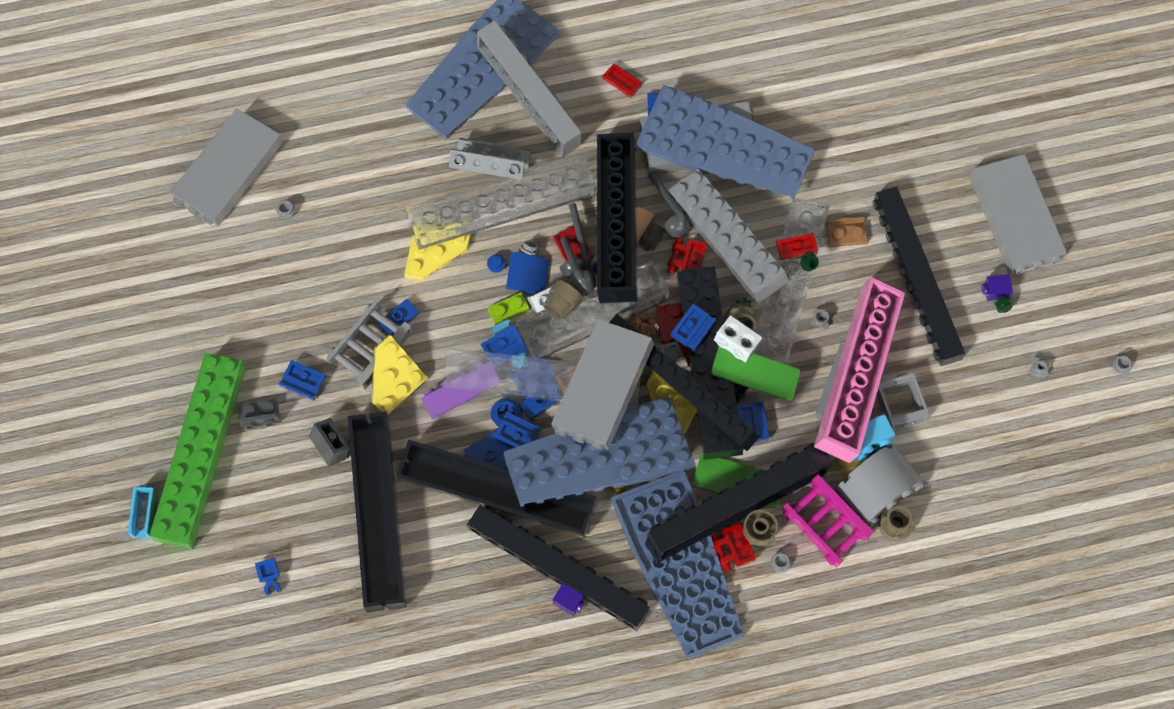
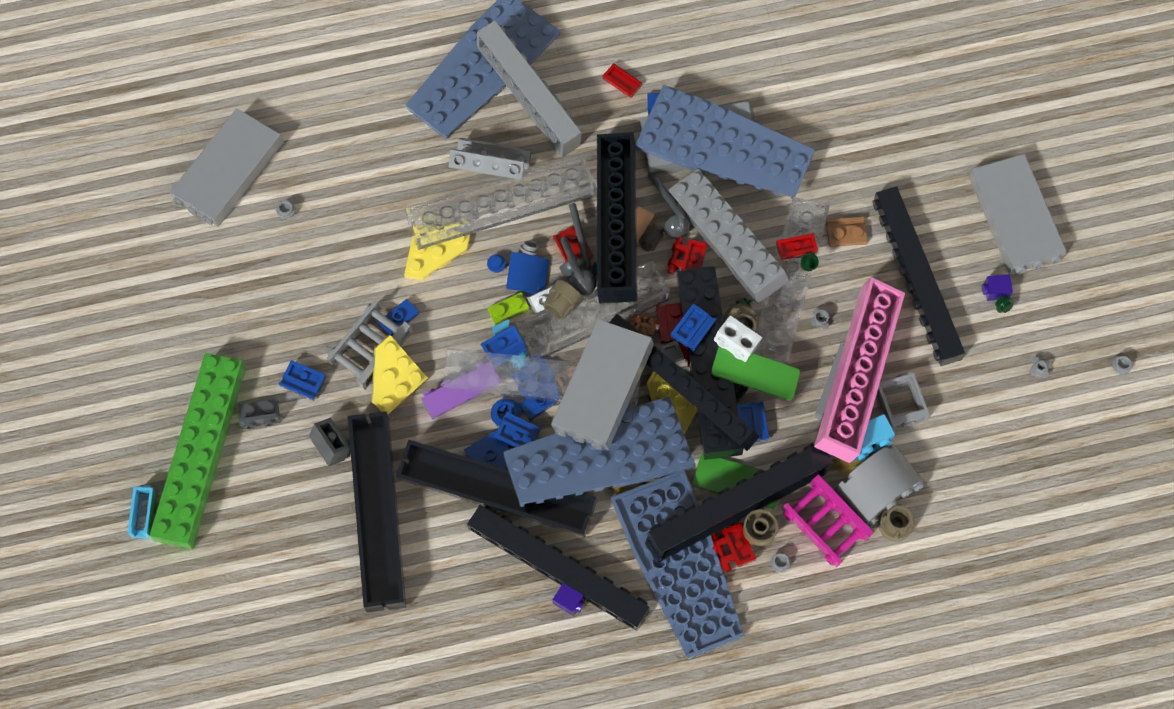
(268, 572): blue plate -> none

